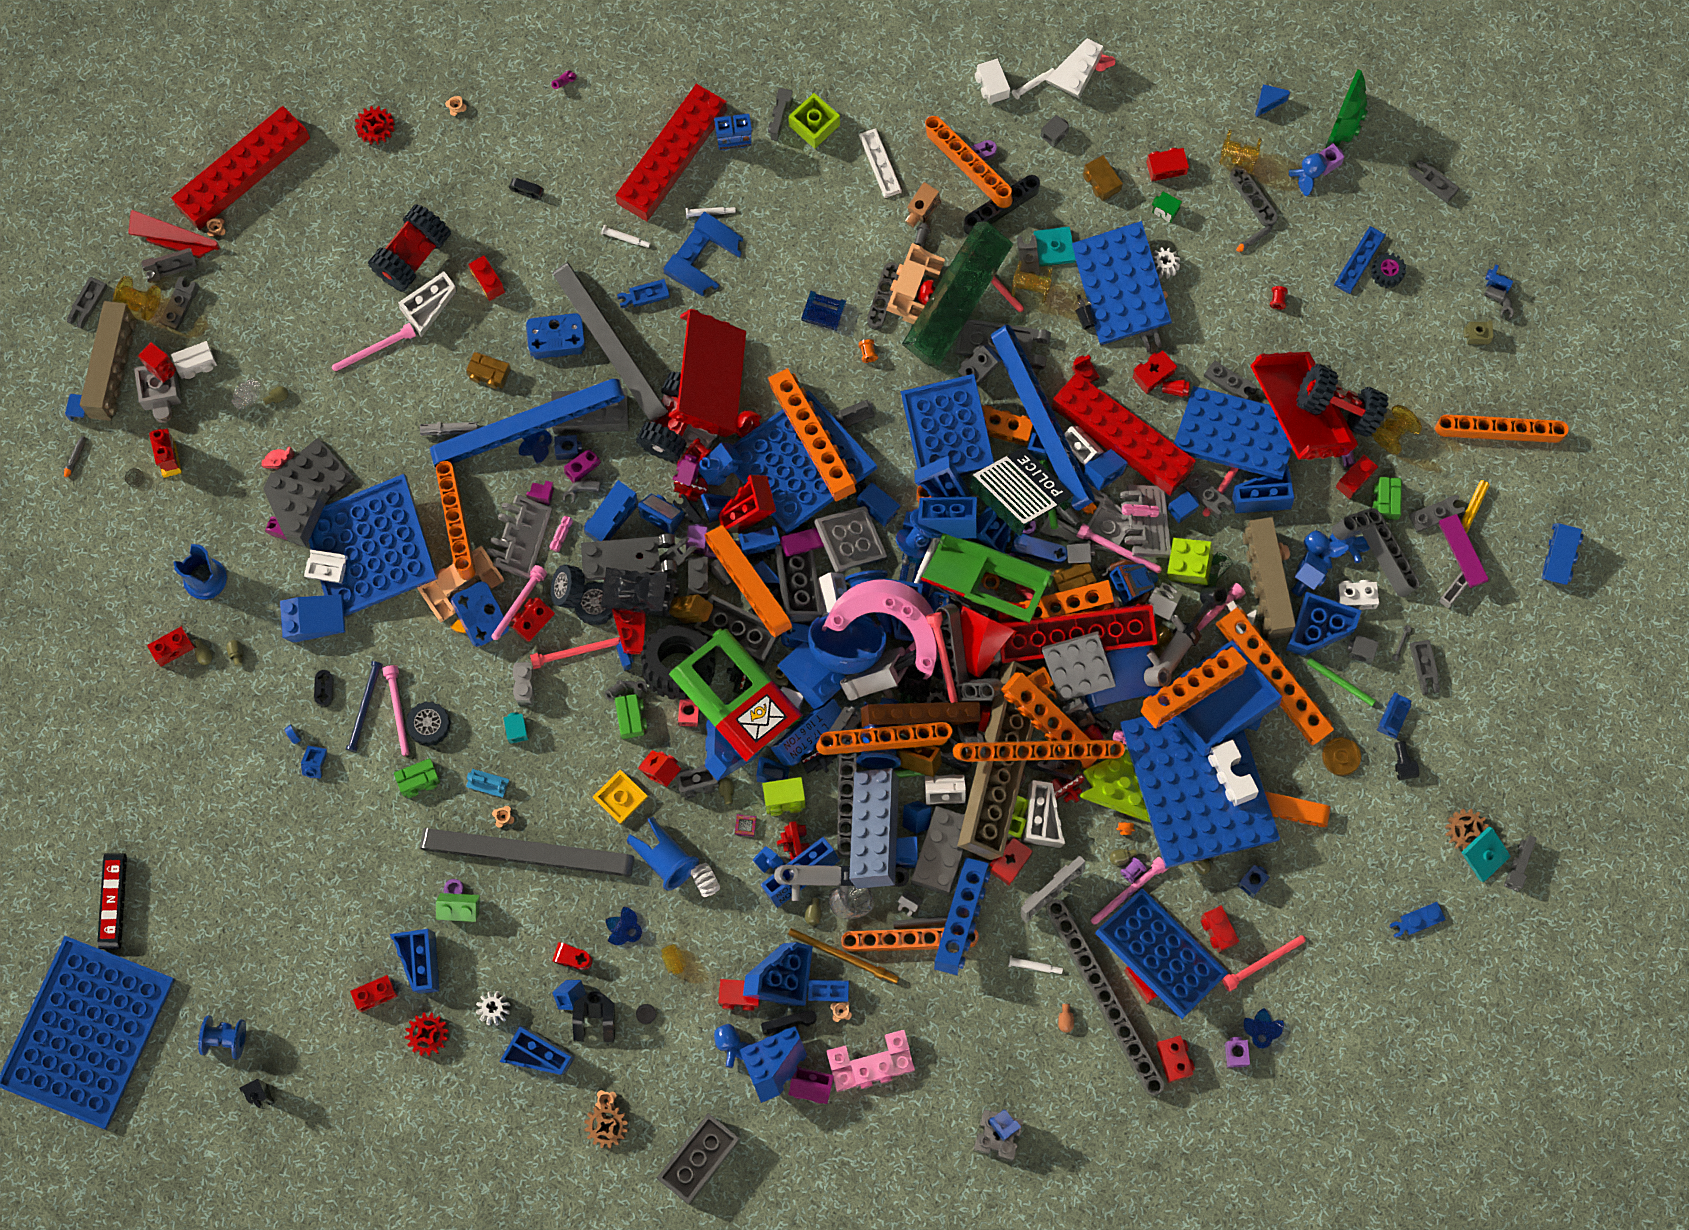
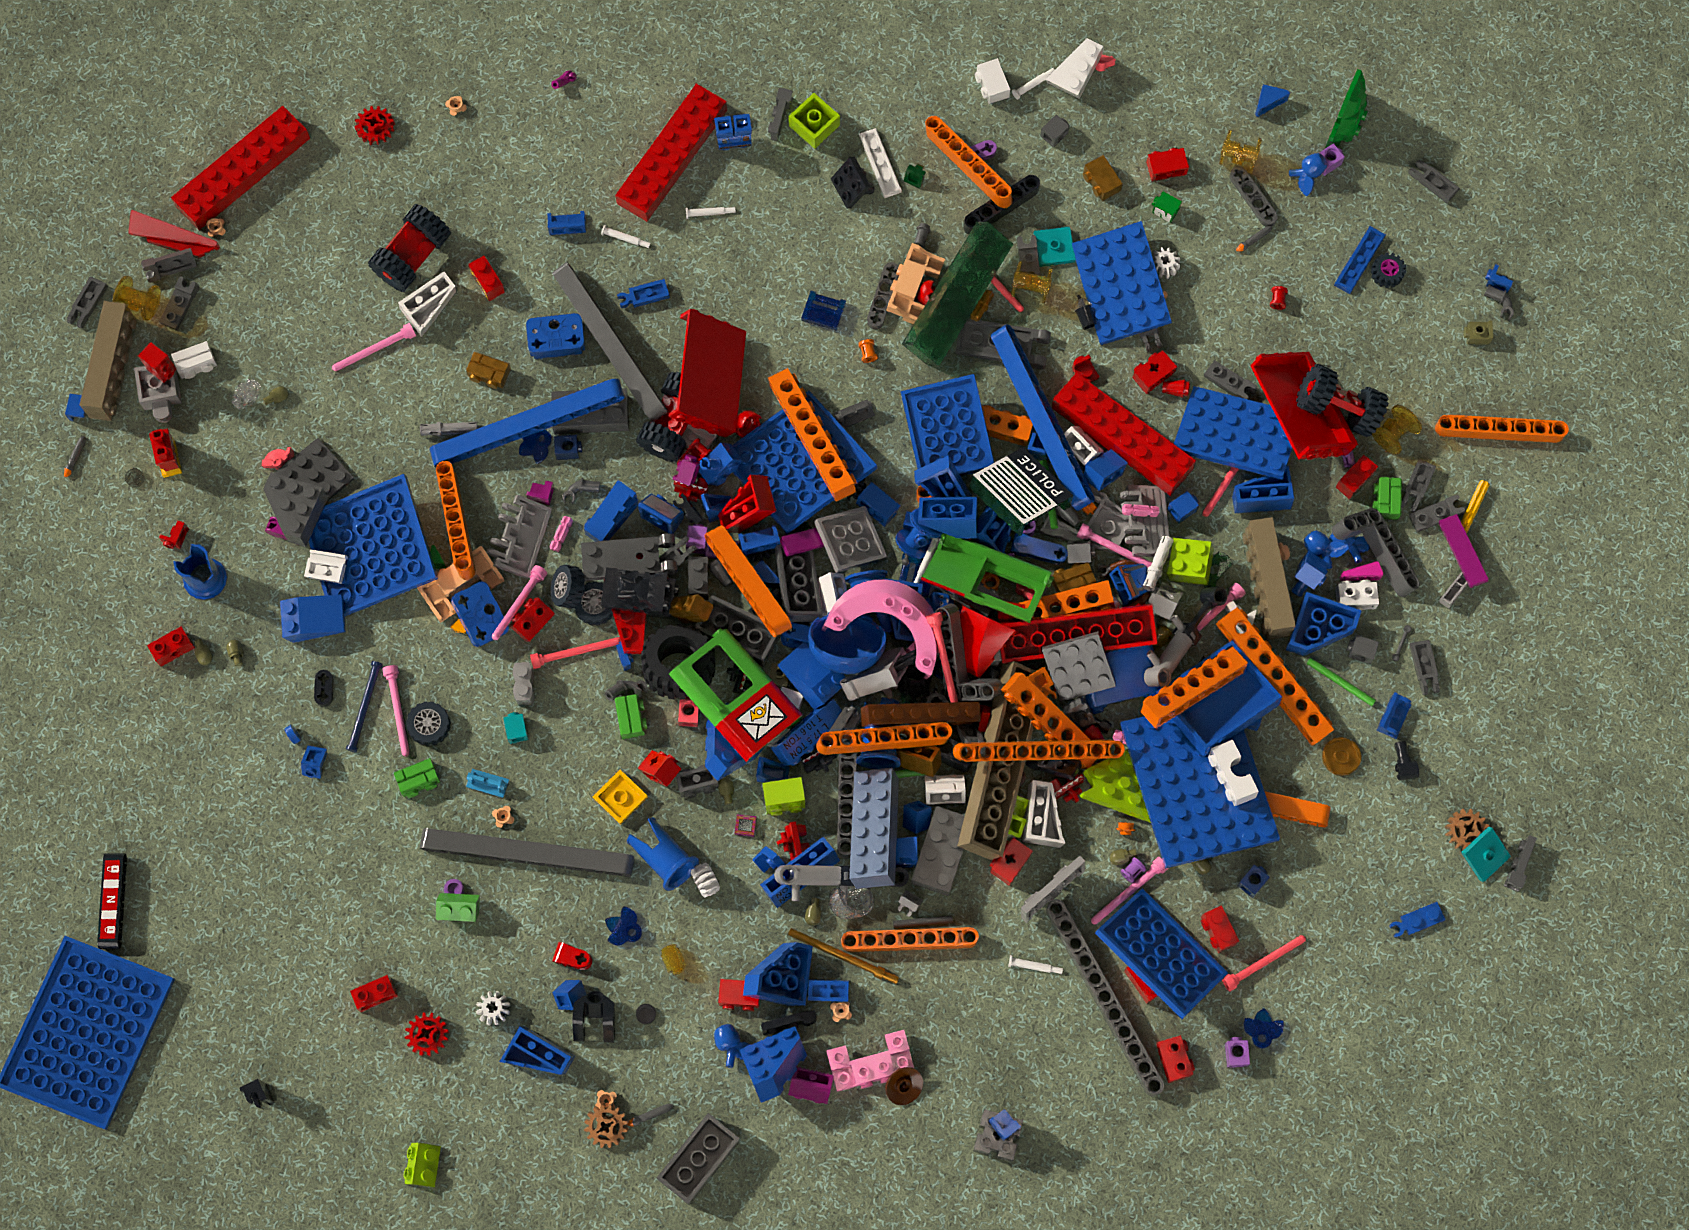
(177, 535): none -> red bracket
(222, 1035): blue hose -> none
(419, 959): blue wedge -> none
(422, 1164): none -> lime bracket
(437, 560): none -> green slope
(526, 188): black beam -> none
(566, 224): none -> blue hinge
(581, 465): magenta leg -> none
(635, 1121): none -> dark grey piece
(705, 230): blue wedge -> none
(851, 182): none -> black plate
(910, 1088): none -> reddish brown dish
(915, 175): none -> dark green tile
(922, 204): medium nougat torso -> none
(972, 871): blue brick -> none
(981, 363): dark grey brick -> none
(982, 306): none -> pearl gold axle
(1066, 1019): nougat cylinder -> none
(1155, 570): none -> white pin
(1207, 495): dark grey plate -> none
(1366, 572): none -> dark pink slope
(1418, 483): none -> dark grey hinge
(1562, 554): blue wedge -> none

